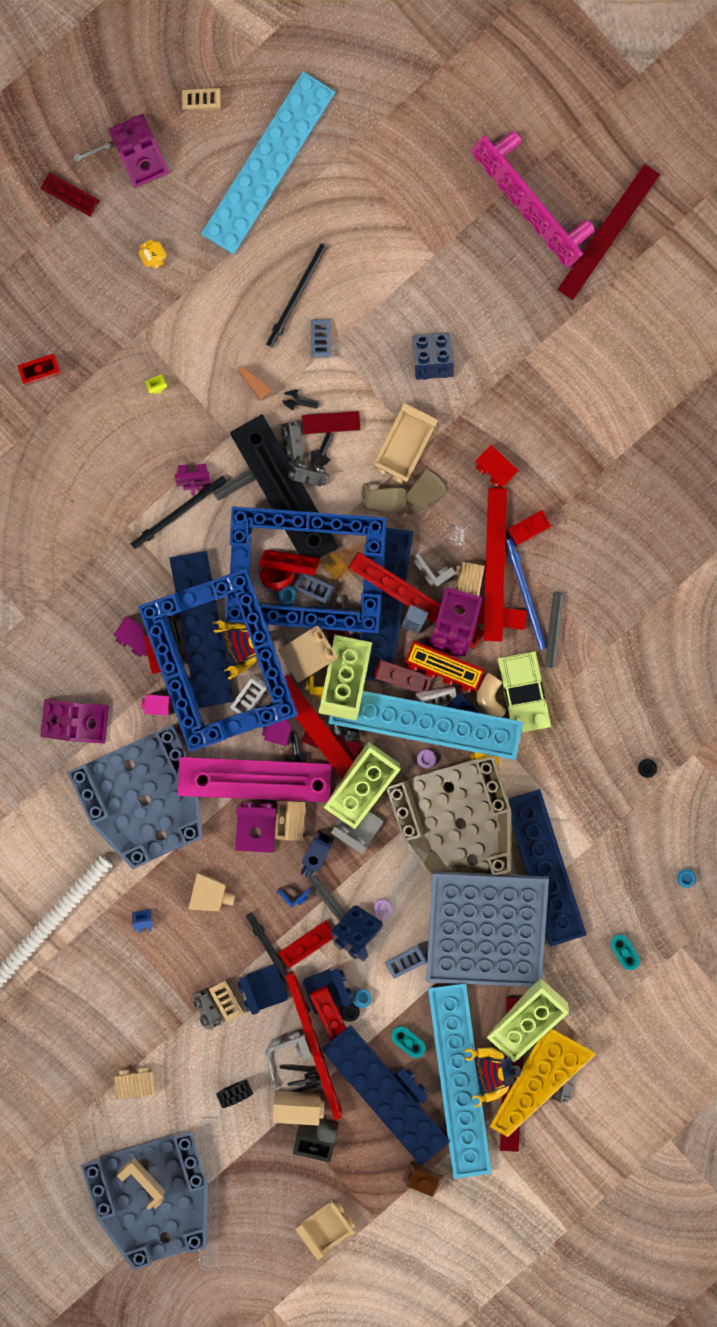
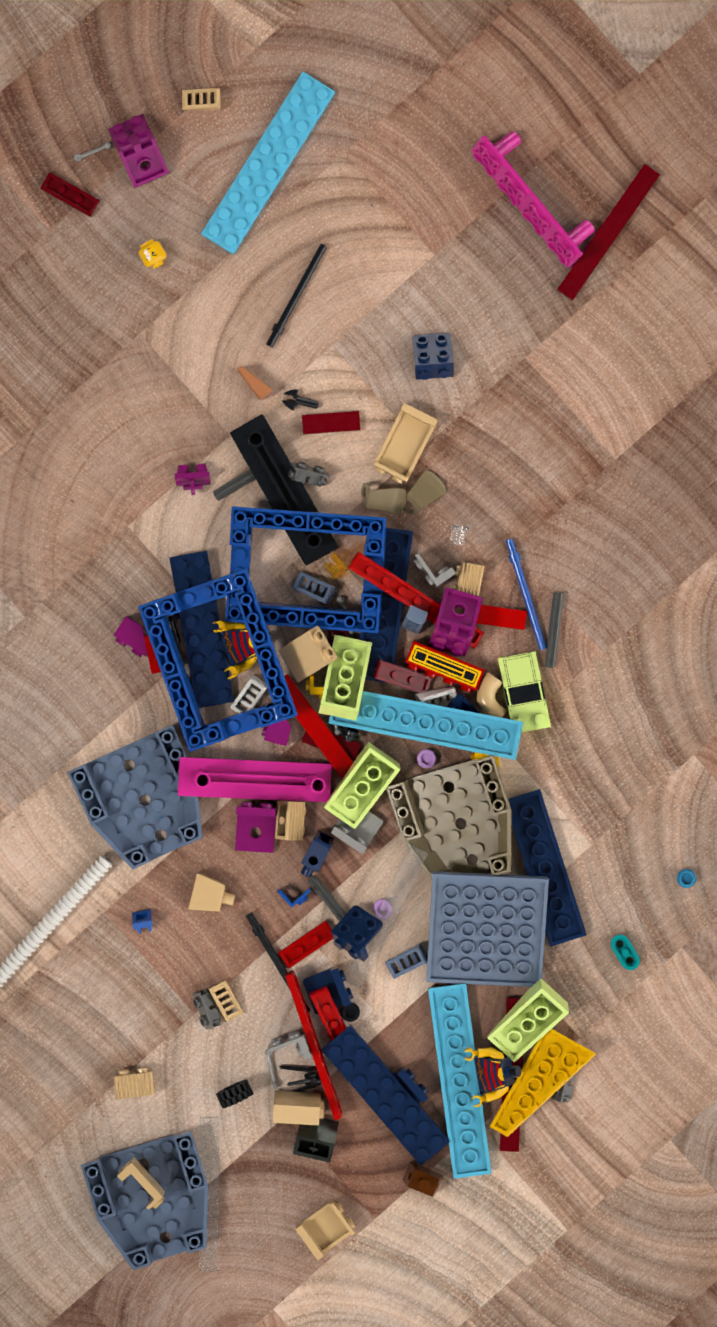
(39, 369): red brick -> none
(73, 721): magenta bracket -> none
(148, 534): black bar -> none
(156, 384): neon yellow slope -> none
(156, 704): dark pink brick -> none
(262, 989): dark blue bracket -> none
(271, 577): red piece -> none
(287, 595): dark azure plate -> none
(289, 562): red tile -> none
(290, 432): dark grey hinge -> none
(296, 749): black bar -> none
(320, 354): sand blue slope -> none
(322, 451): black bar -> none
(361, 998): dark azure plate -> none
(408, 1041): teal plate -> none
(495, 565): red tile -> none
(496, 467): red brick -> none
(529, 527): red brick -> none
(647, 768): black plate -> none

